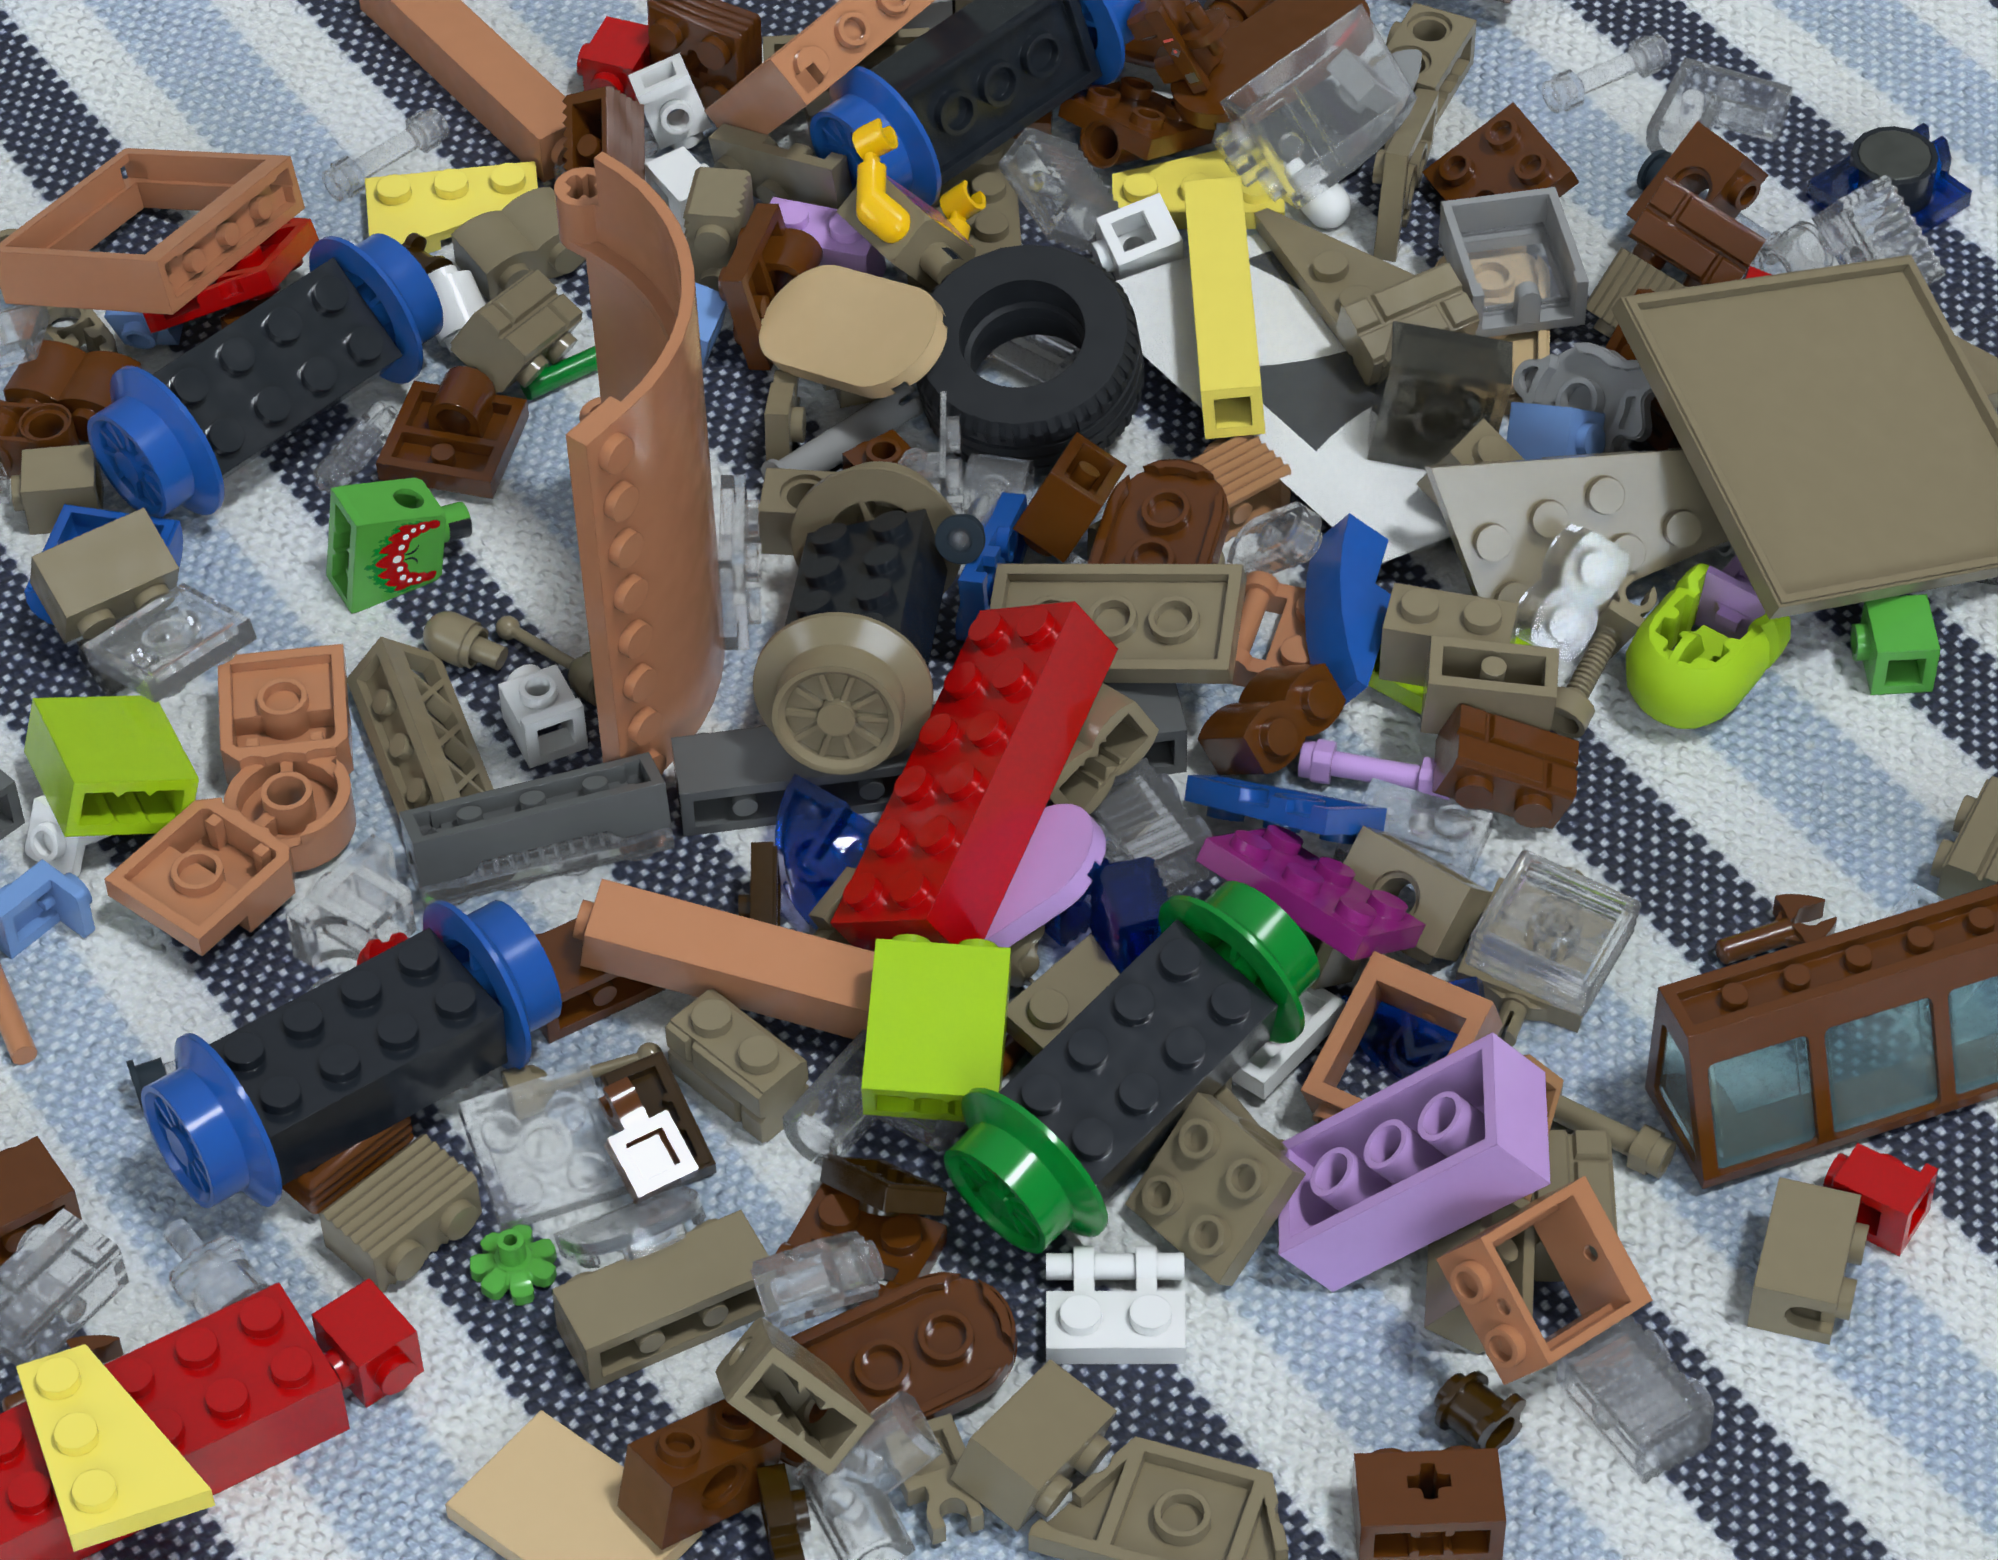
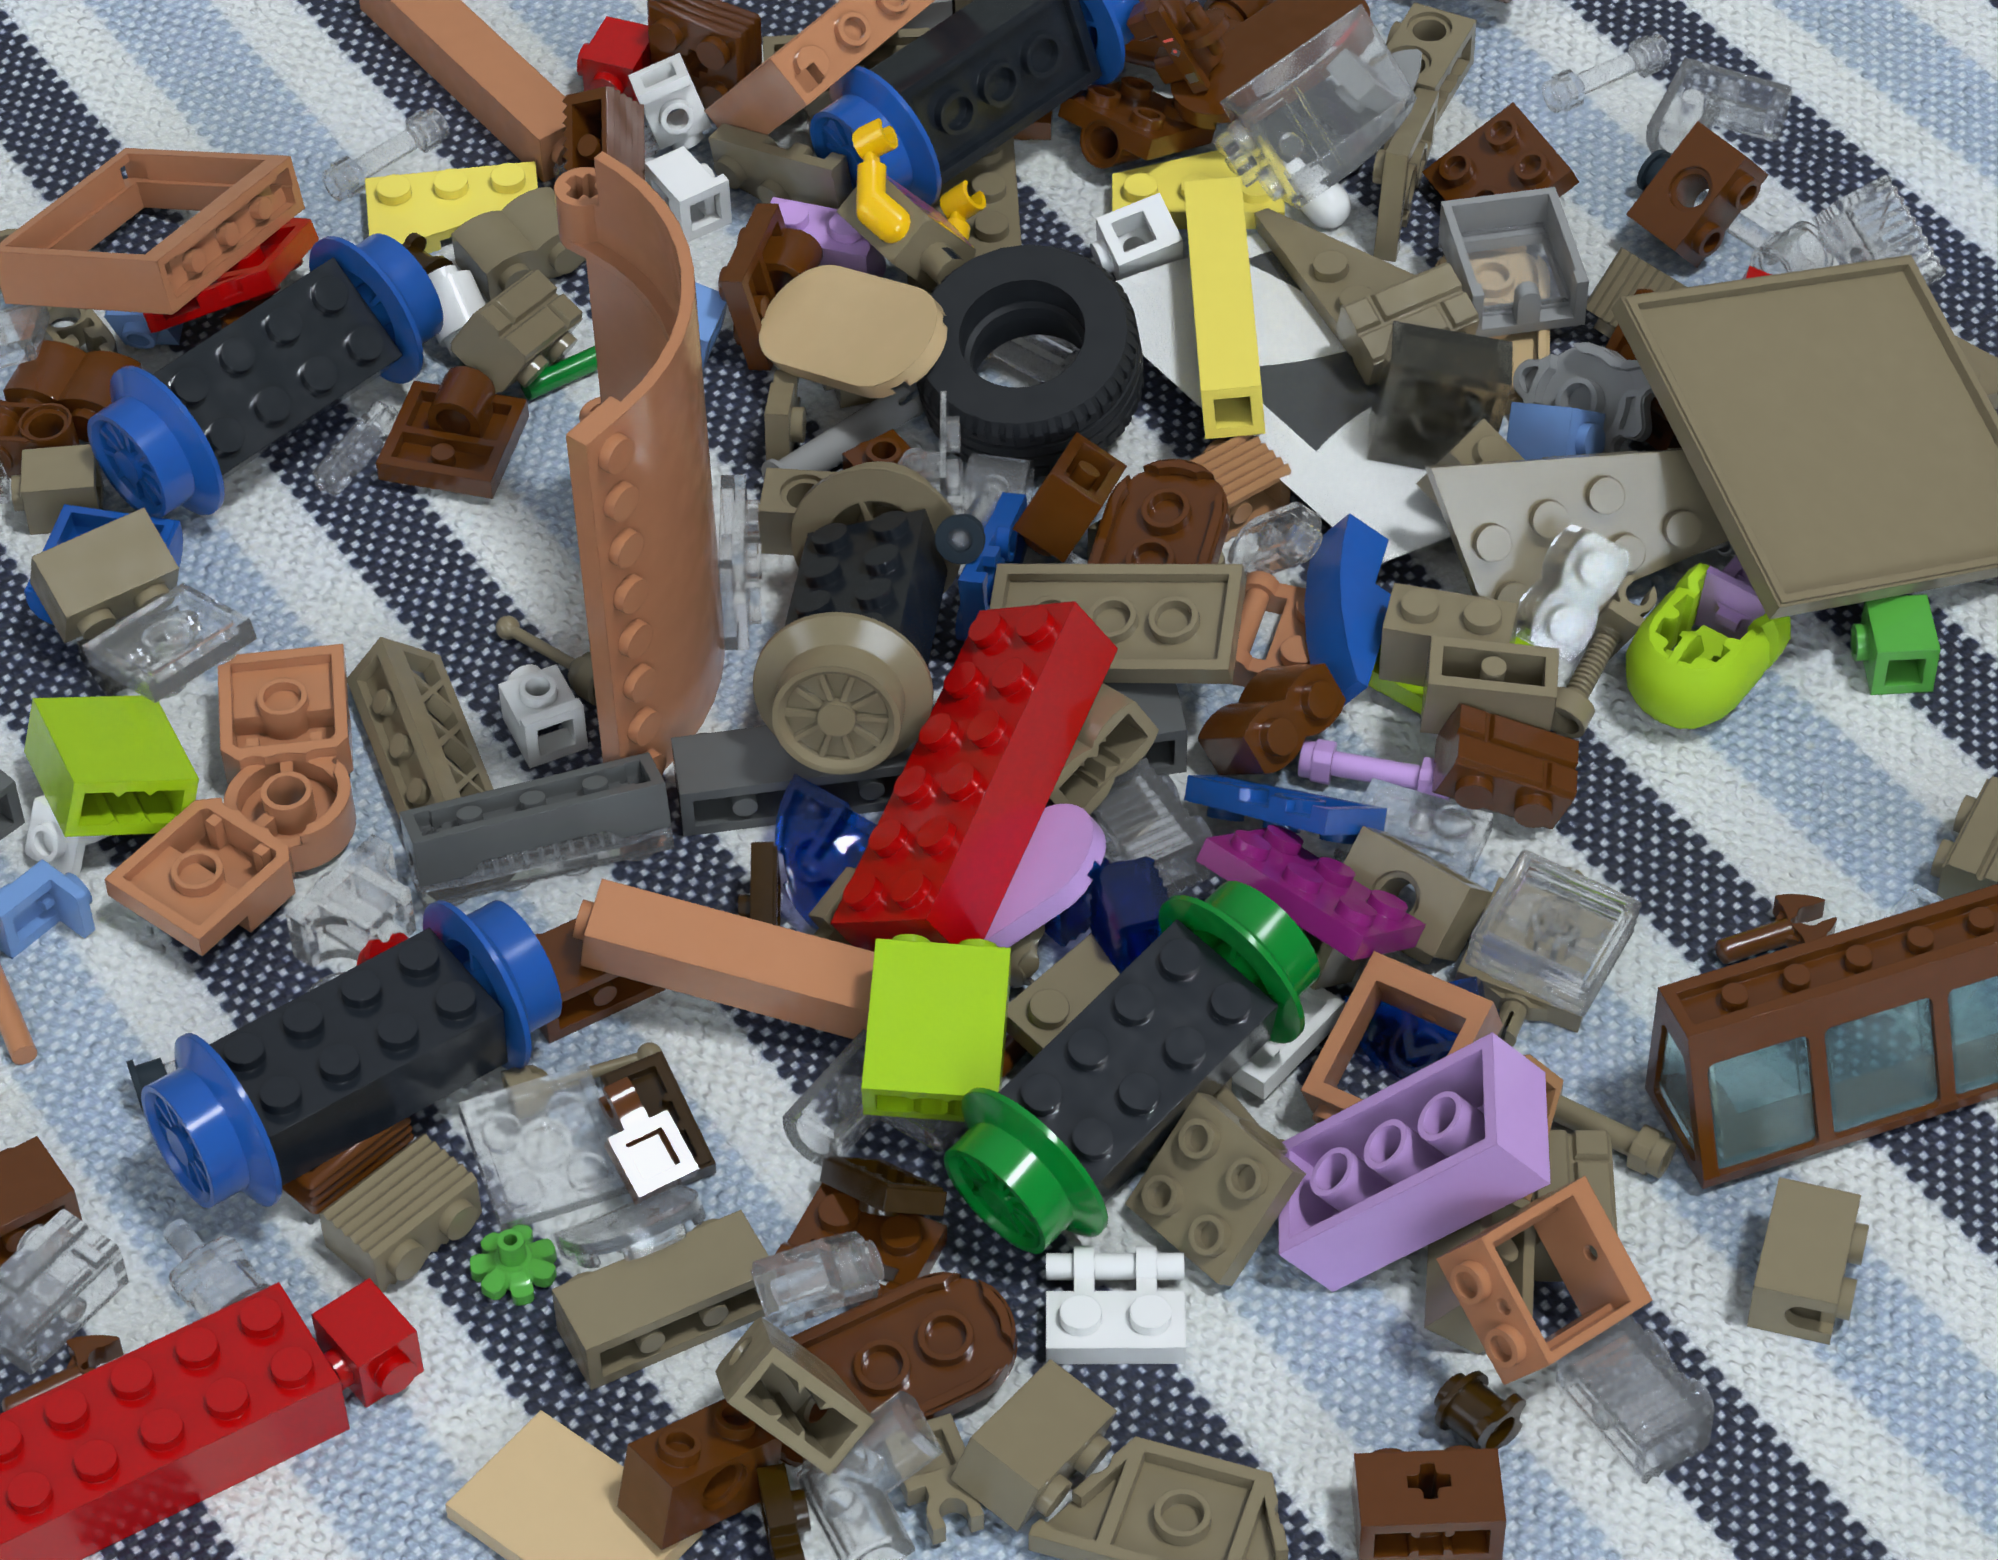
(104, 1451): light yellow wing -> none
(388, 539): bright green torso -> none
(462, 641): dark tan cylinder -> none
(713, 216): dark tan brick -> none
(735, 1064): dark tan brick -> none
(1057, 187): clear brick -> none
(1693, 237): reddish brown brick -> none
(1891, 1194): red brick -> none
(1912, 161): piece -> none

